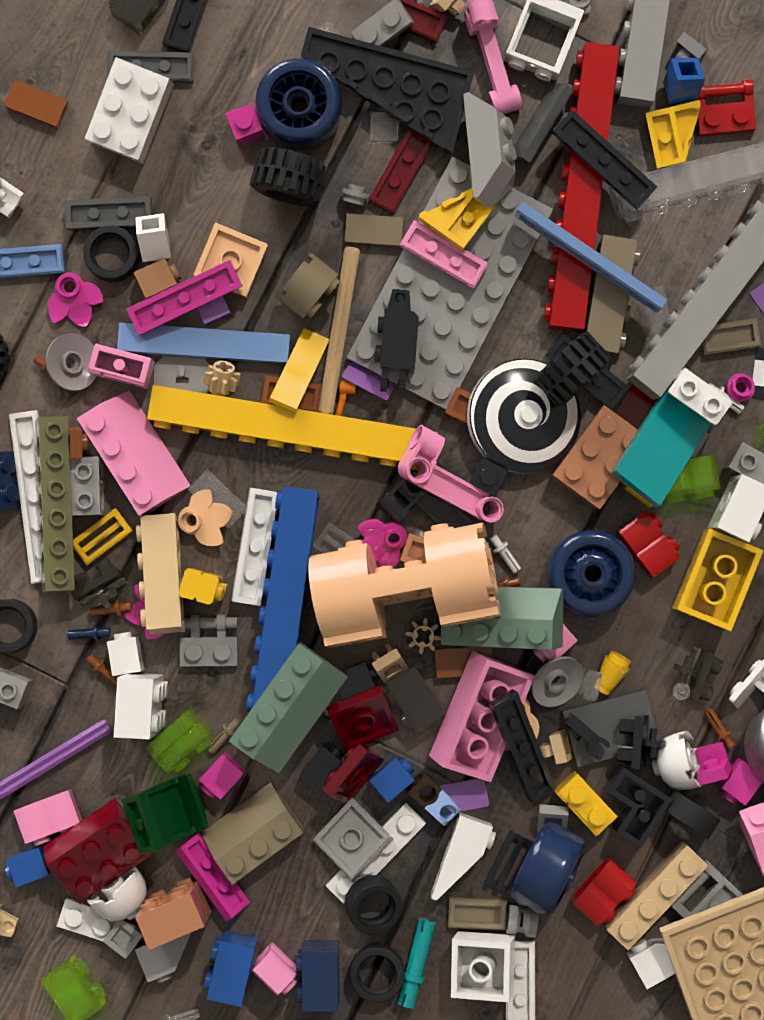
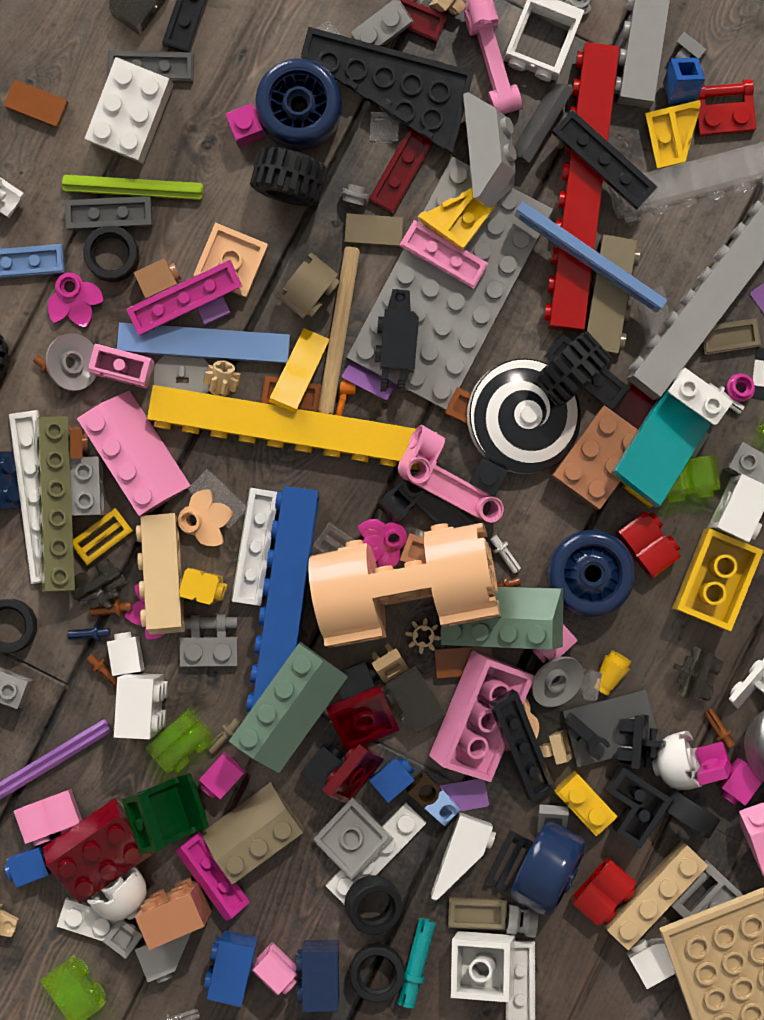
(132, 187): none -> lime axle
(153, 237): white brick -> none
(680, 692): clear piece -> none

